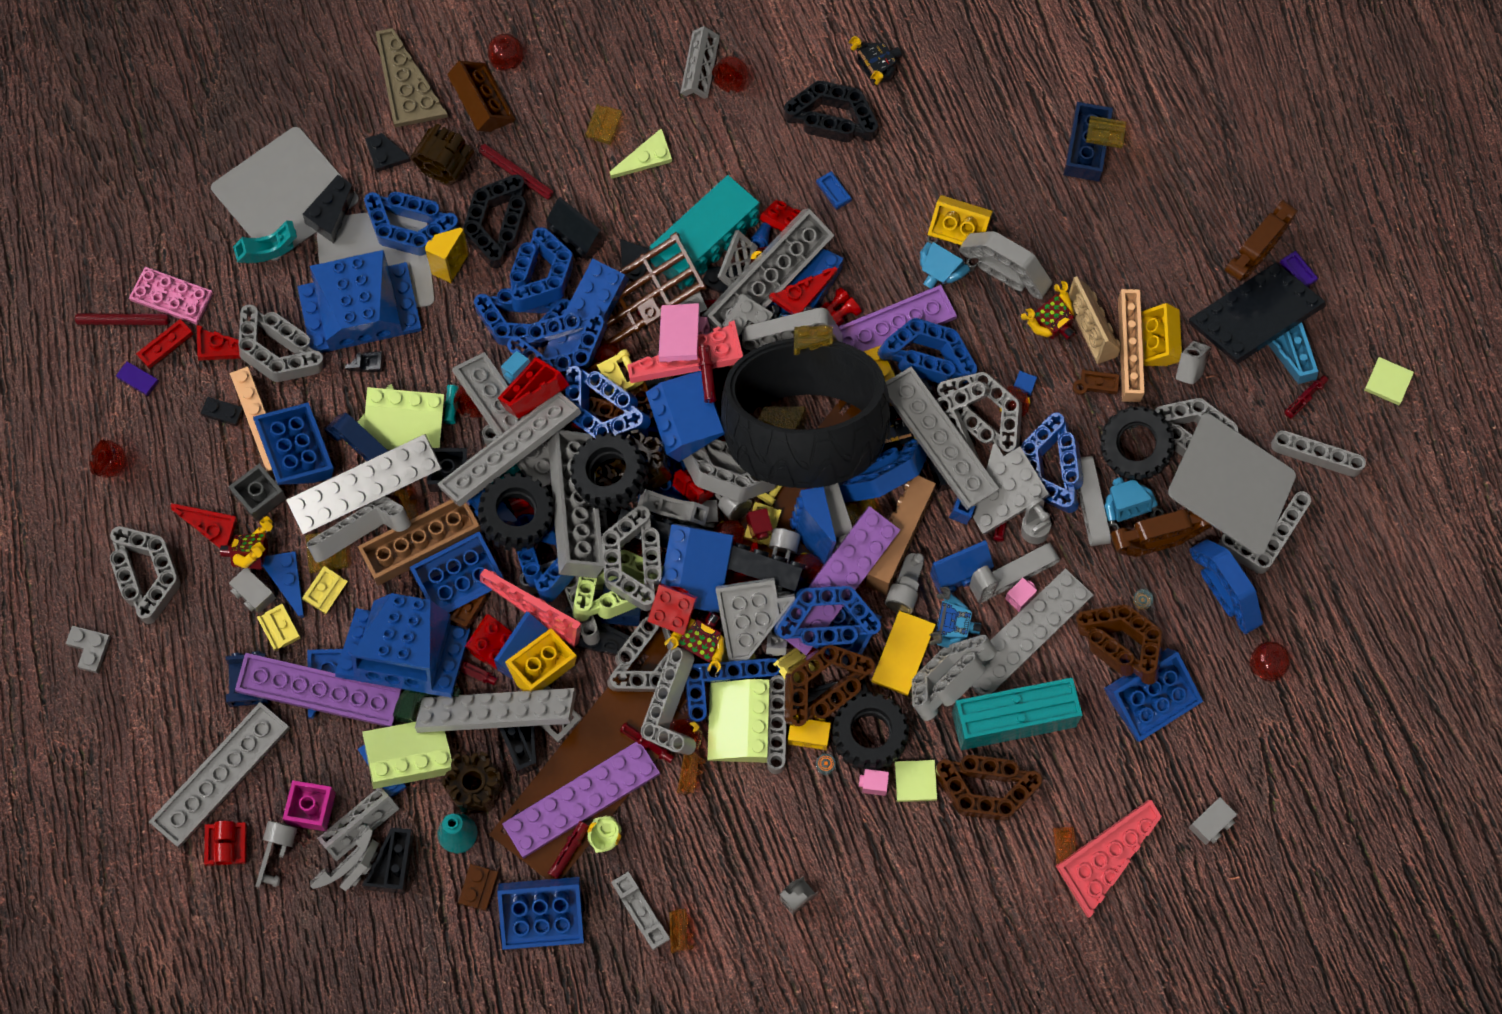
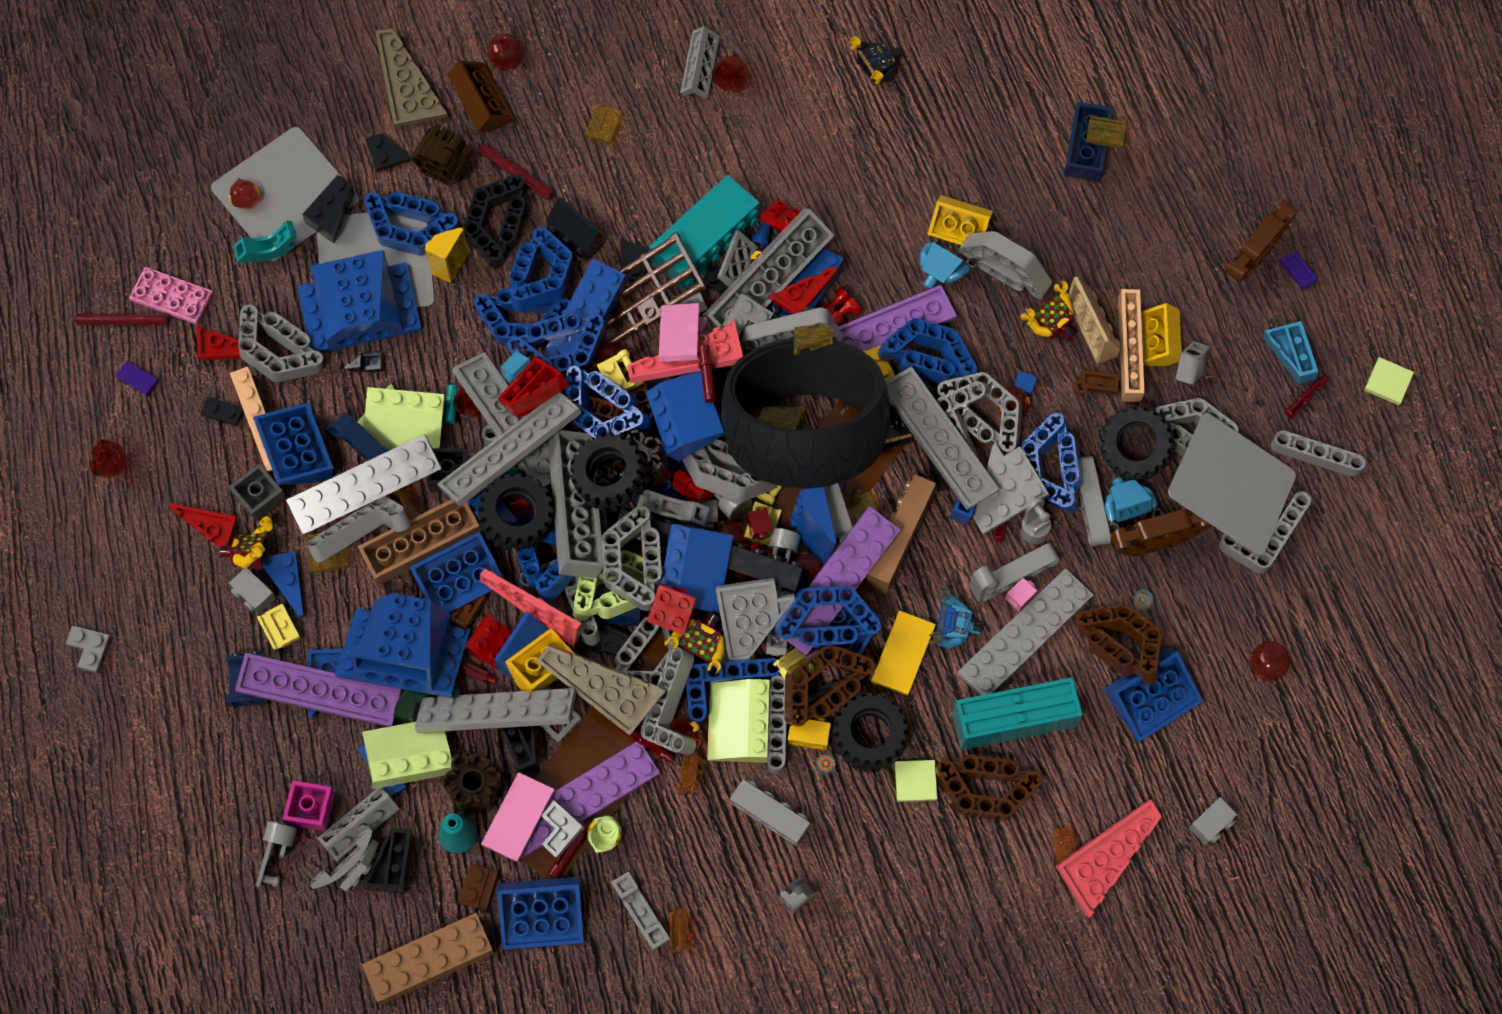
(141, 603): light grey piece -> none
(164, 343): red plate -> none
(219, 775): light grey plate -> none
(225, 843): red plate -> none
(244, 194): none -> clear red hair
(324, 590): light yellow plate -> none
(427, 959): none -> medium nougat brick
(517, 817): none -> bright pink tile
(565, 830): none -> light grey plate
(610, 691): none -> dark tan wing
(648, 155): yellowish green wing -> none
(770, 812): none -> light grey brick
(798, 112): black piece -> none
(833, 190): blue tile -> none
(874, 782): bright pink brick -> none
(887, 473): blue piece -> none
(904, 593): light grey piece -> none
(950, 675): light grey piece -> none
(959, 567): blue slope -> none
(1228, 584): blue piece -> none
(1257, 313): black plate -> none

